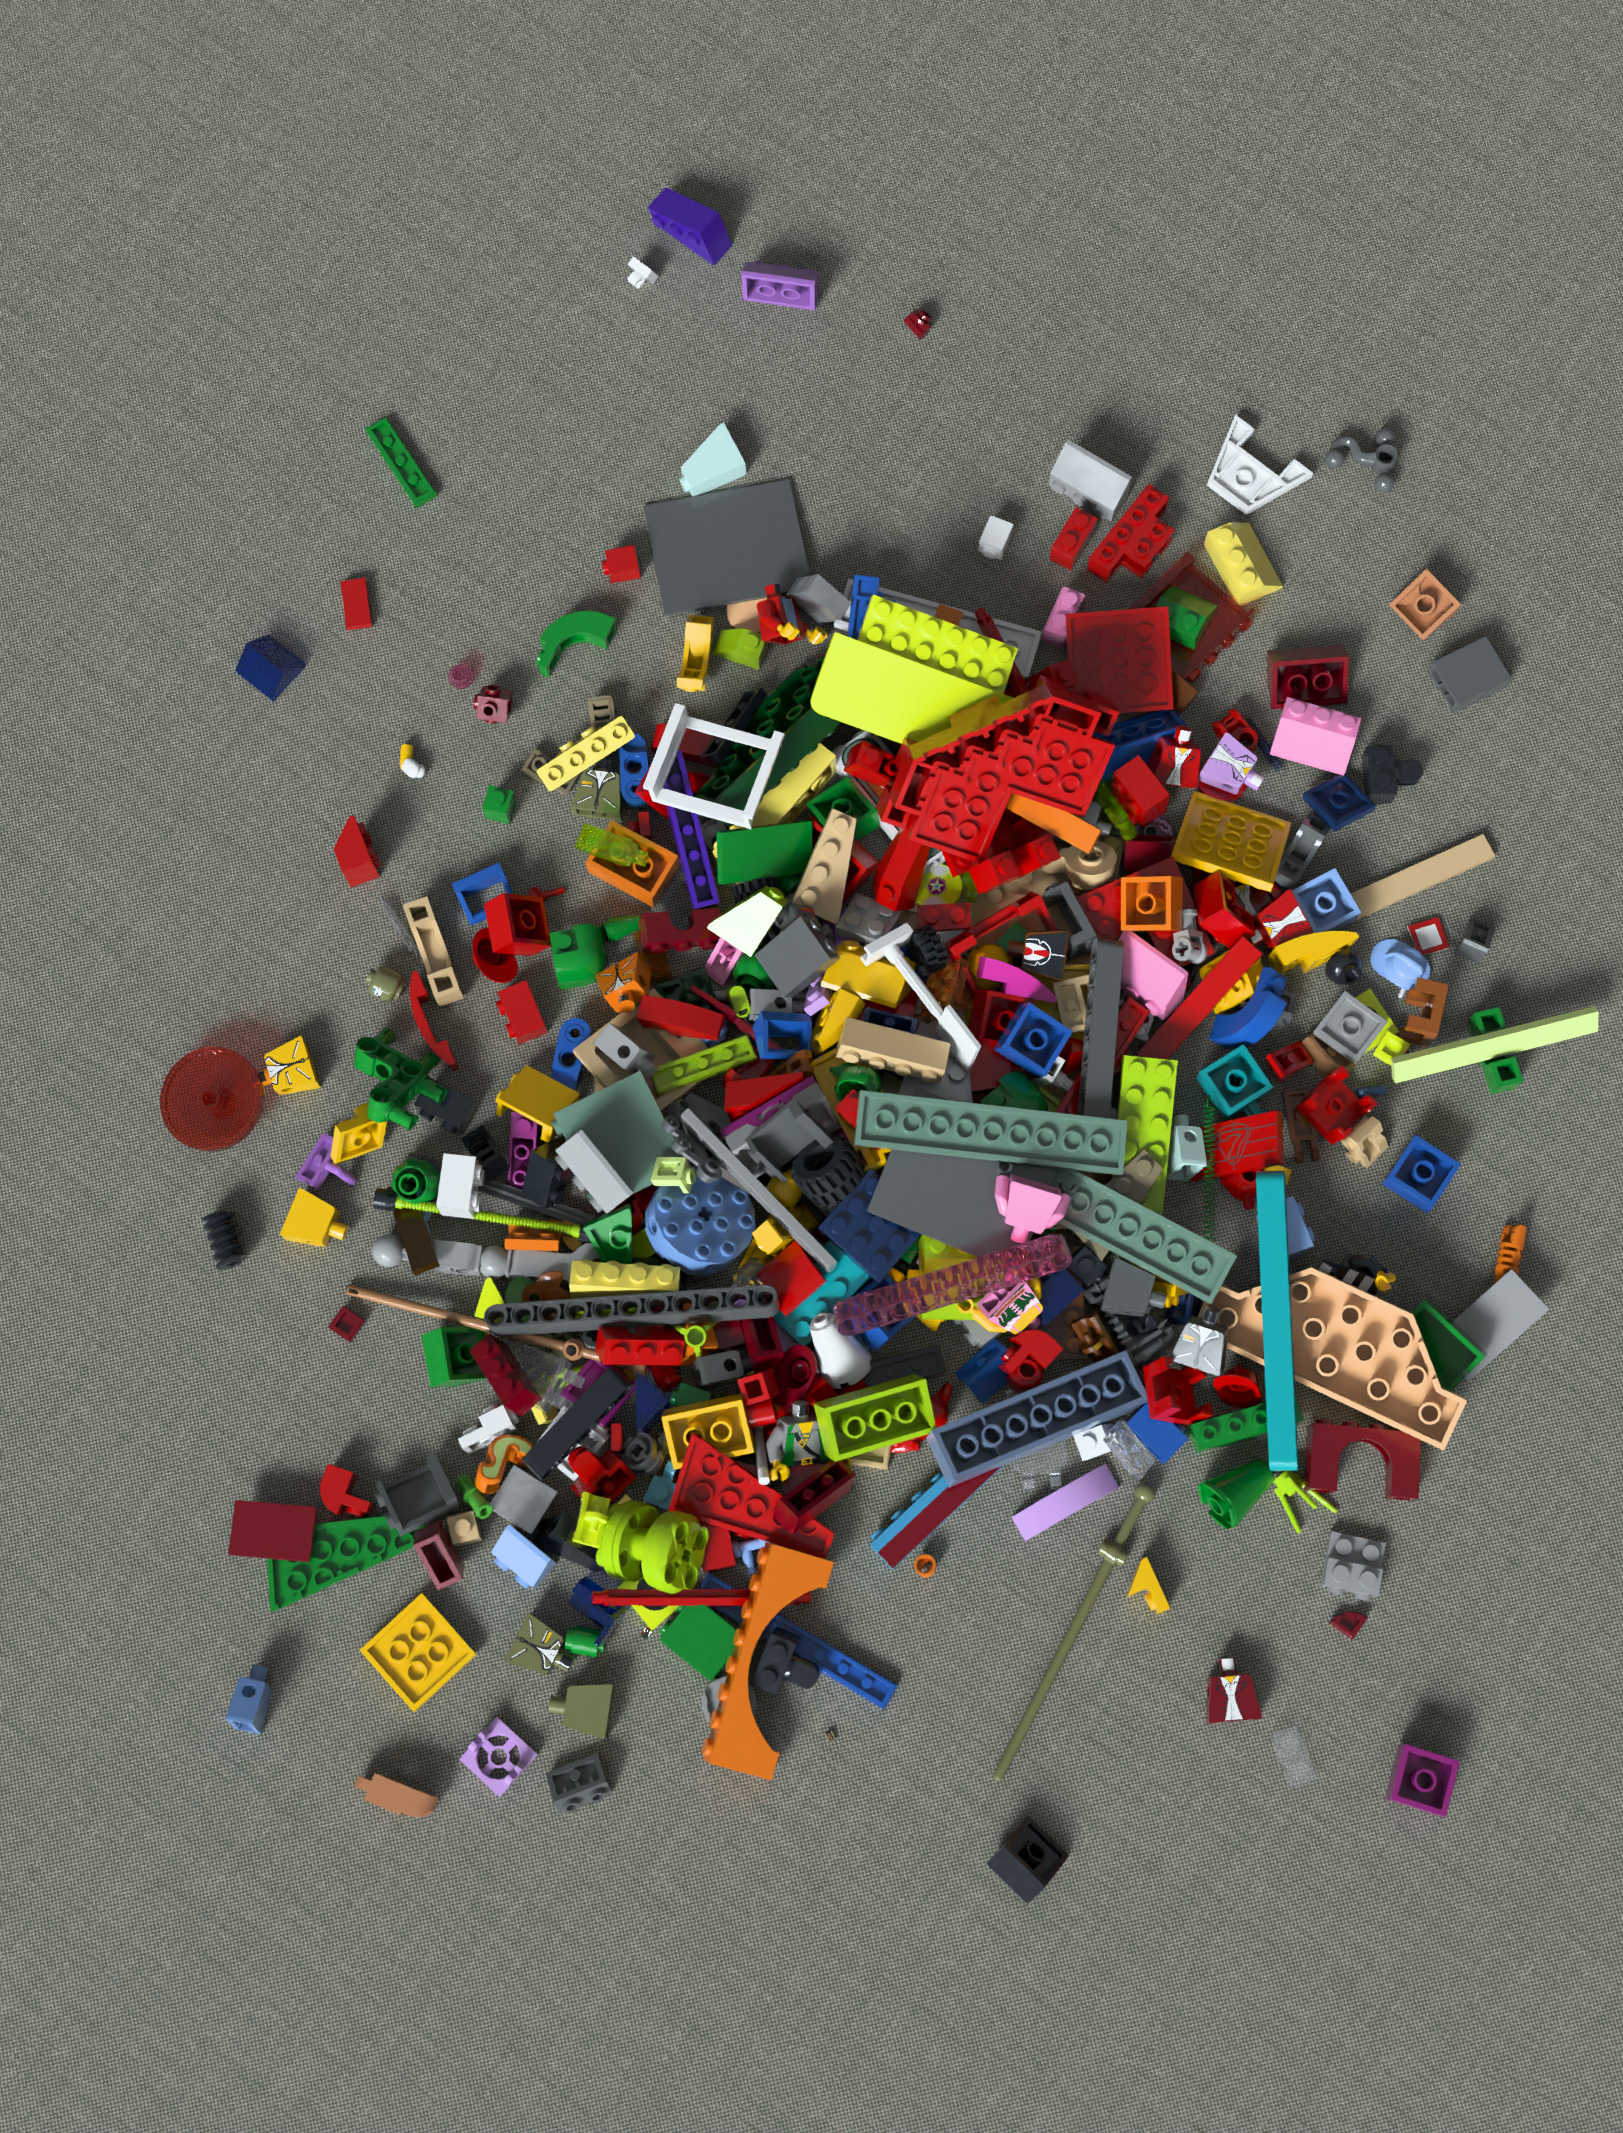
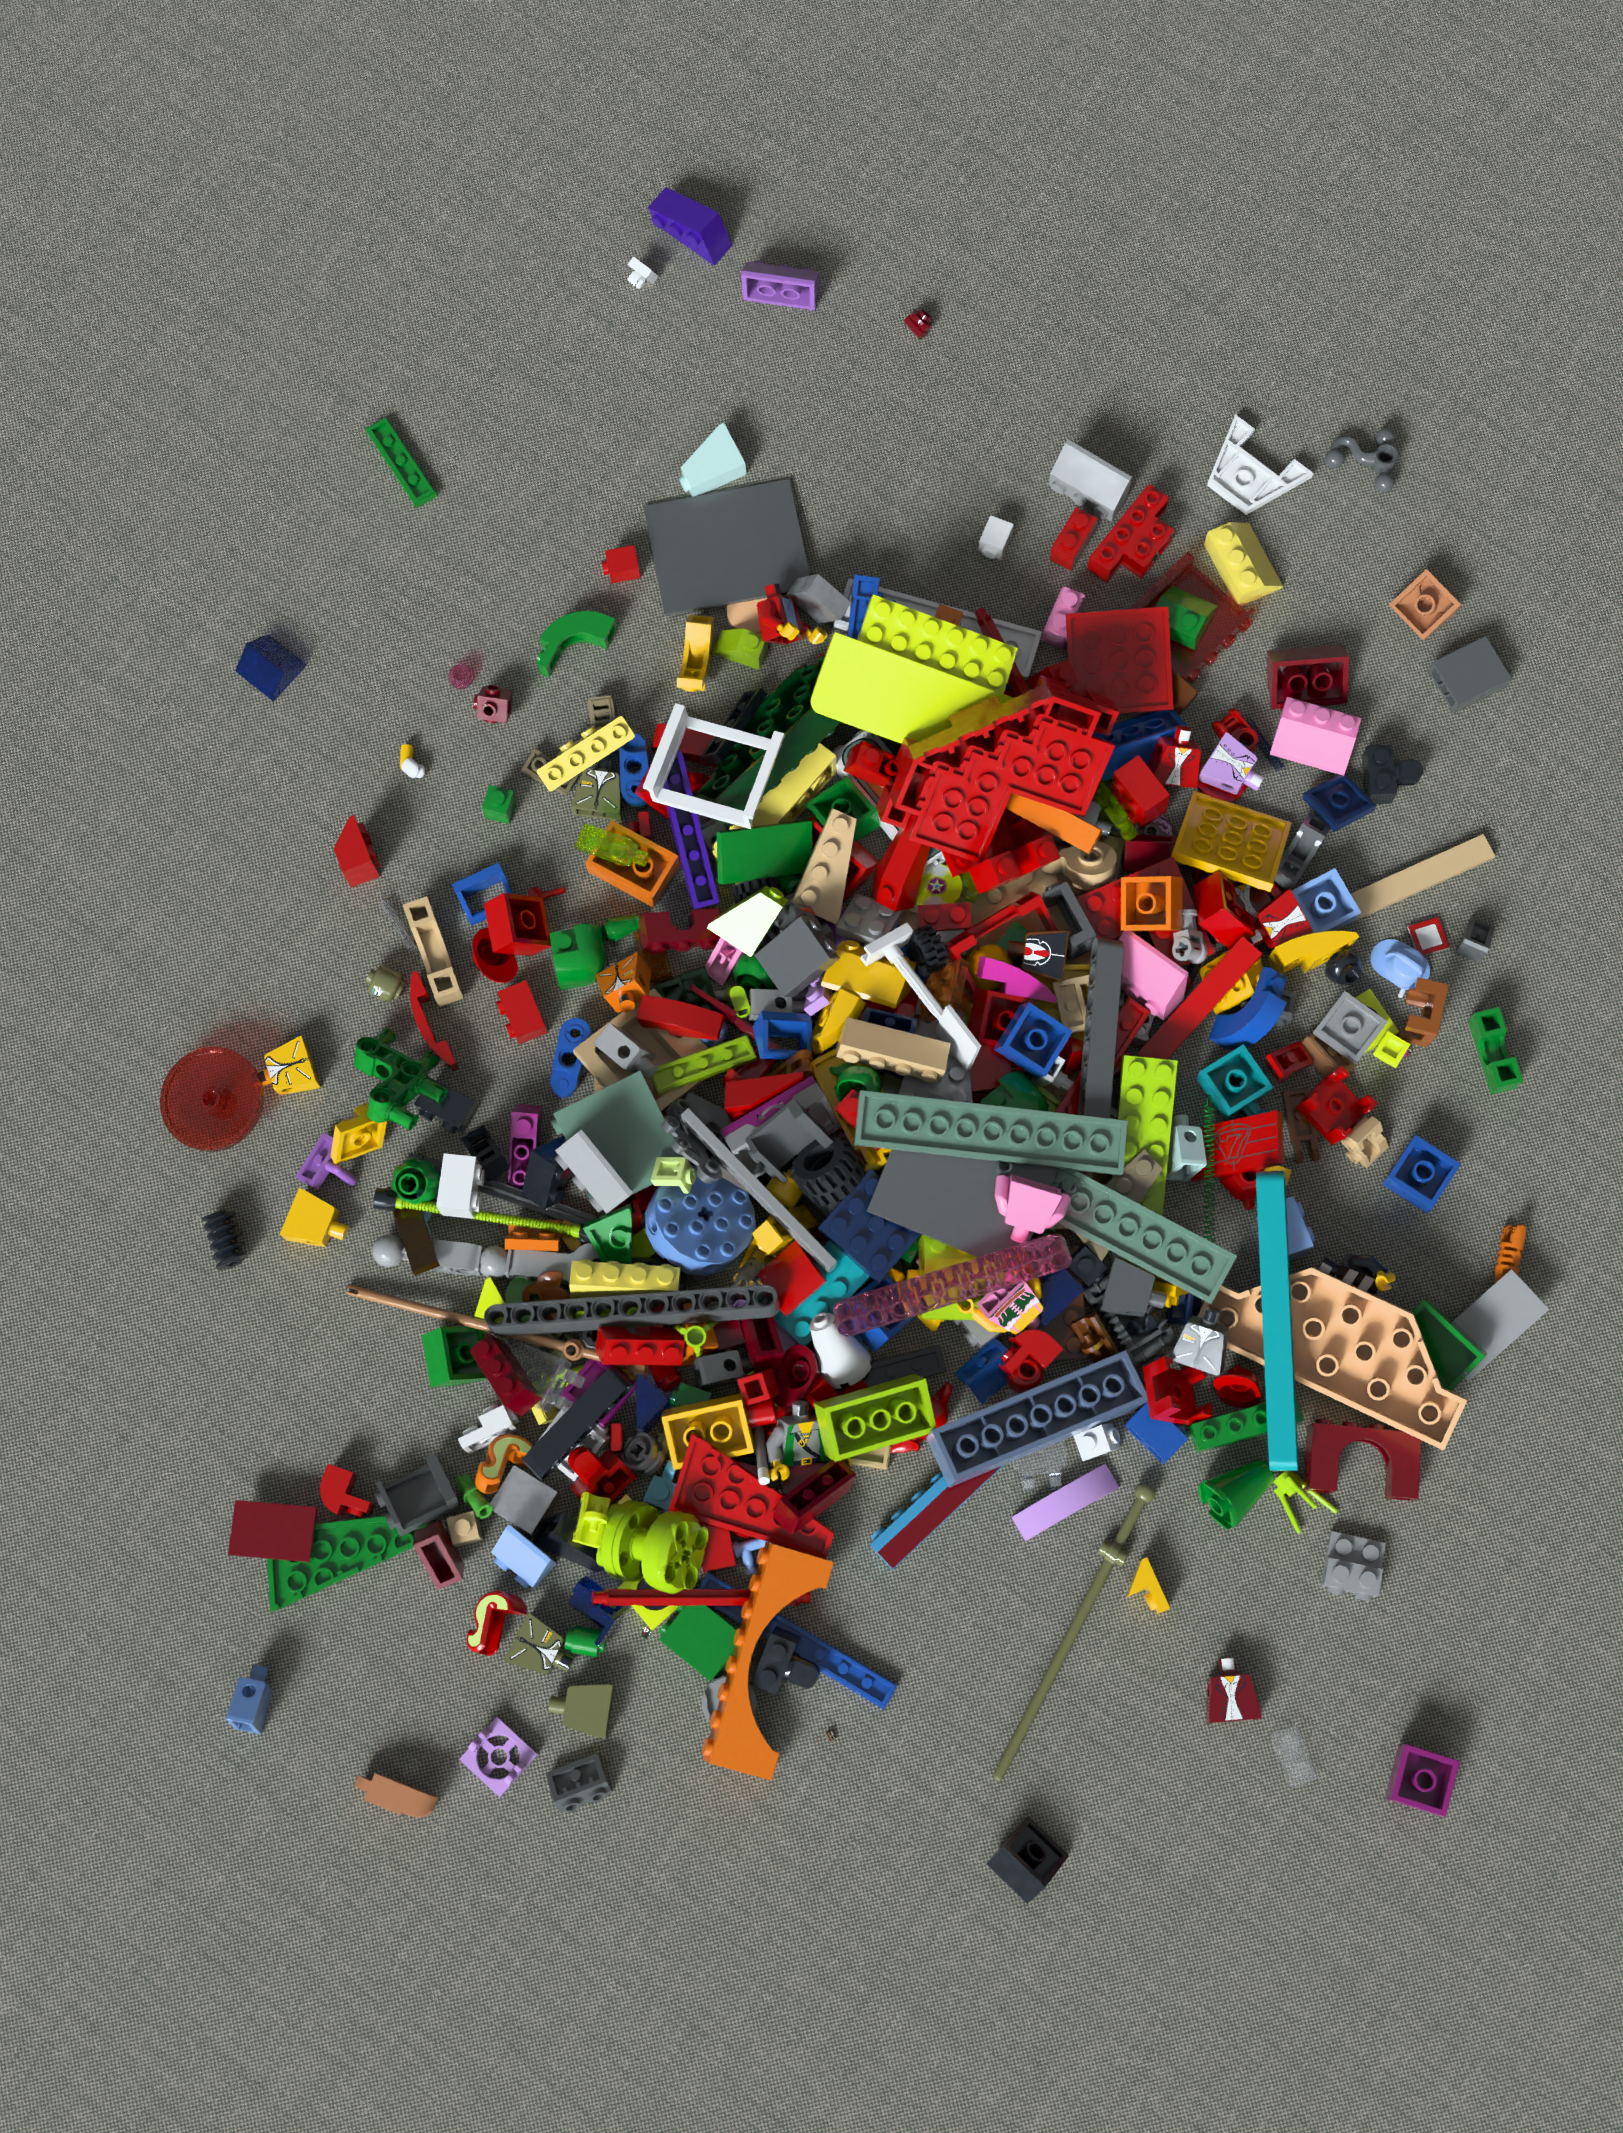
(347, 1324): dark red tile -> none
(356, 604): red tile -> none
(418, 1652): yellow plate -> none
(489, 1620): none -> red animal
(536, 1098): yellow panel -> none
(921, 1562): orange hinge -> none
(1129, 1450): clear plate -> none
(1349, 1623): dark red tile -> none
(1372, 1090): medium blue piece -> none
(1494, 1044): yellowish green tile -> none

